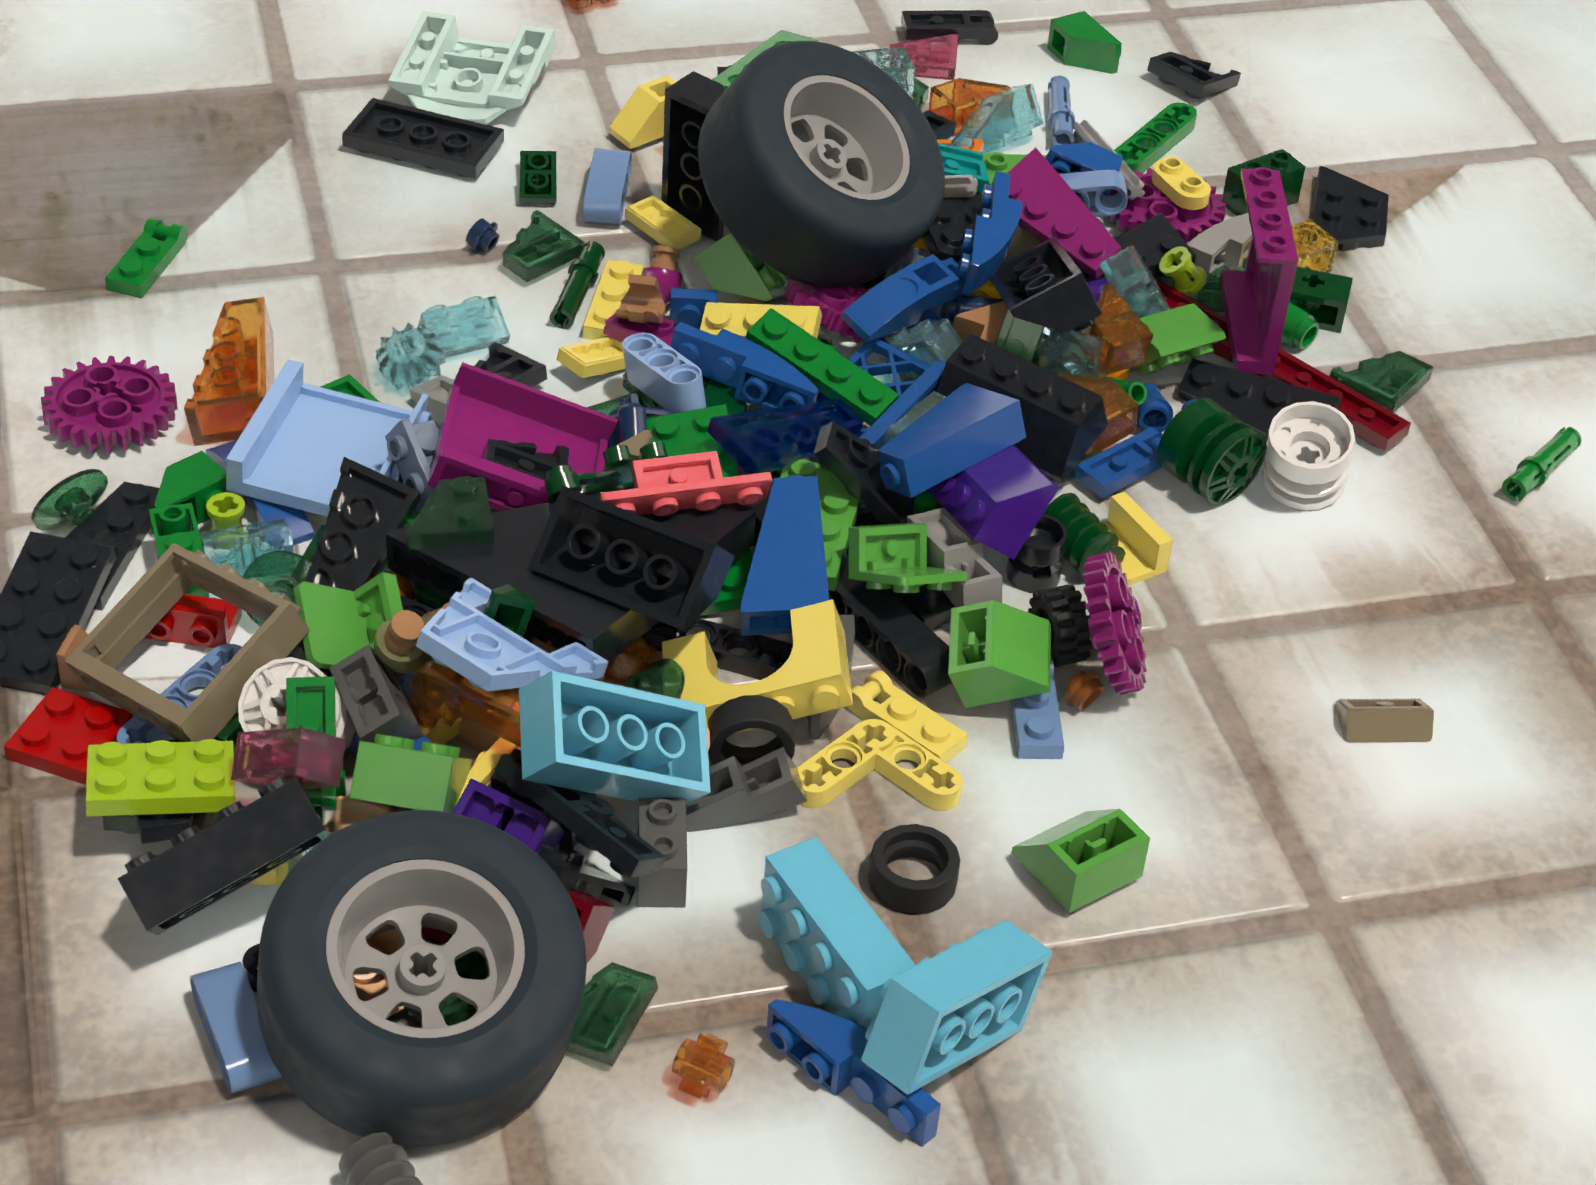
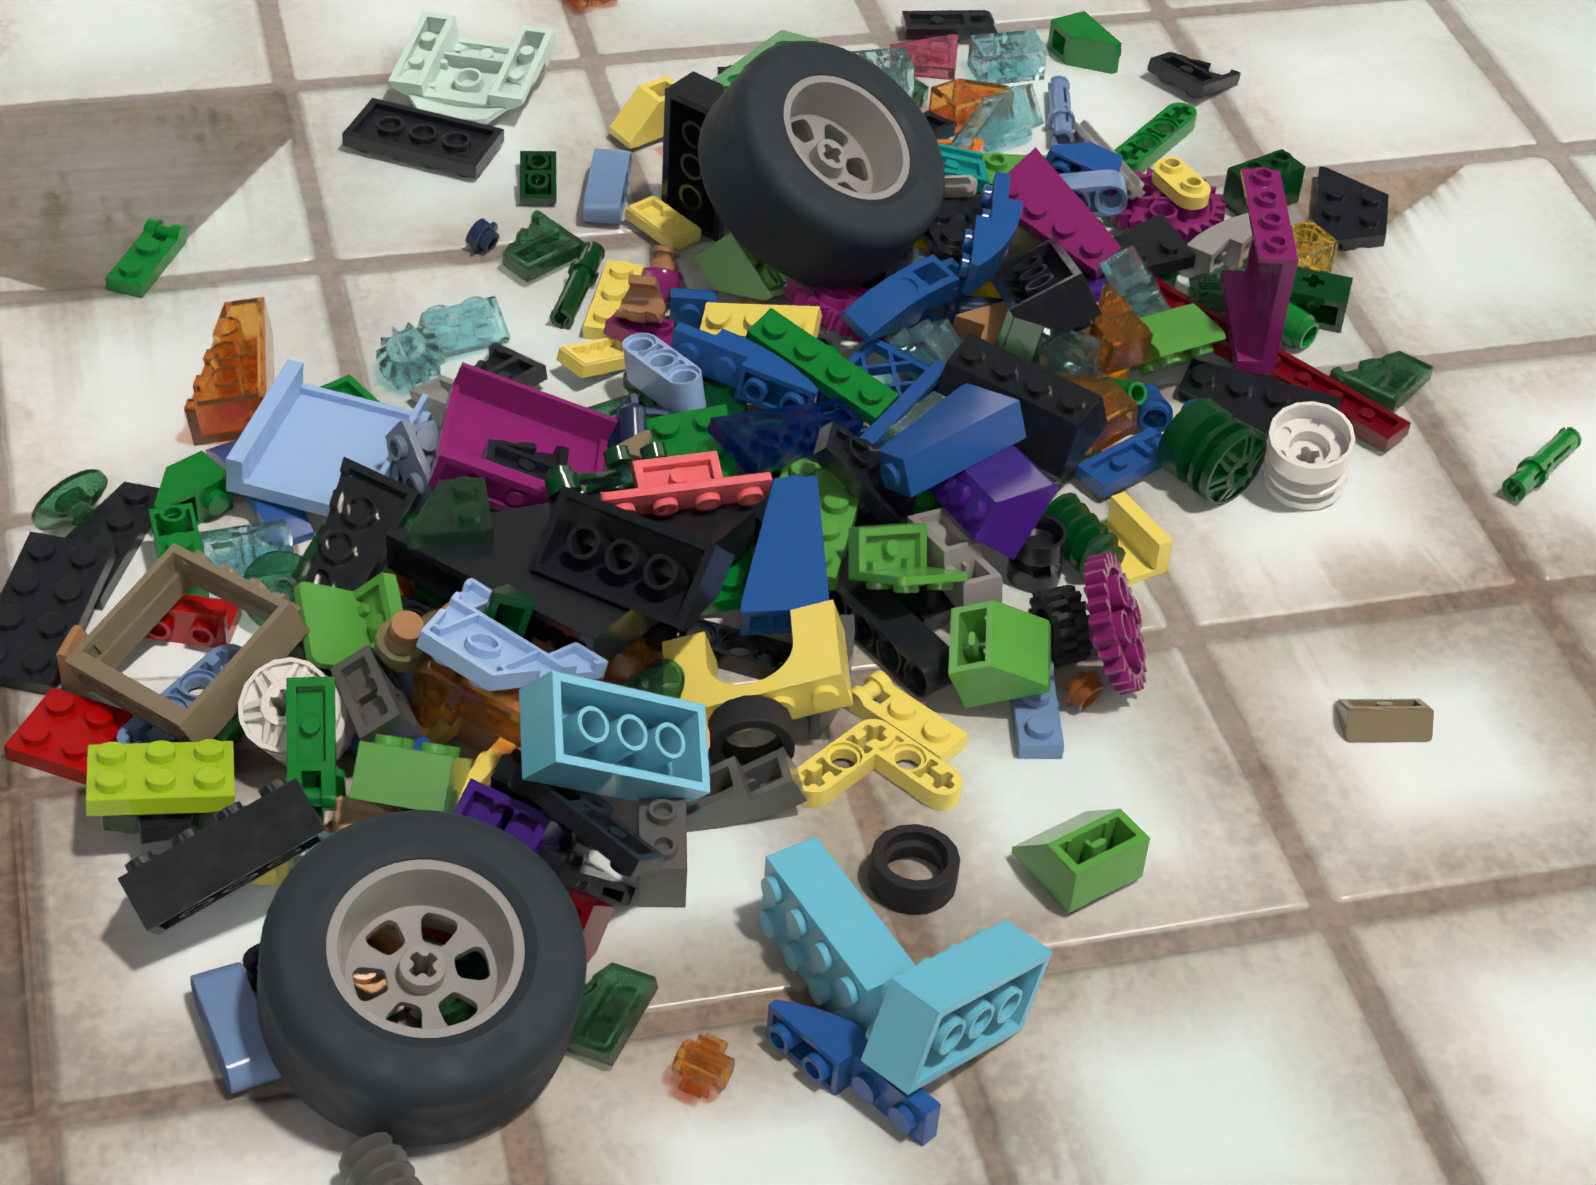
(109, 404): magenta gear -> none
(225, 510): lime bush -> none
(290, 753): clear pink slope -> none
(1007, 57): none -> clear light blue brick
(1184, 270): lime bush -> none

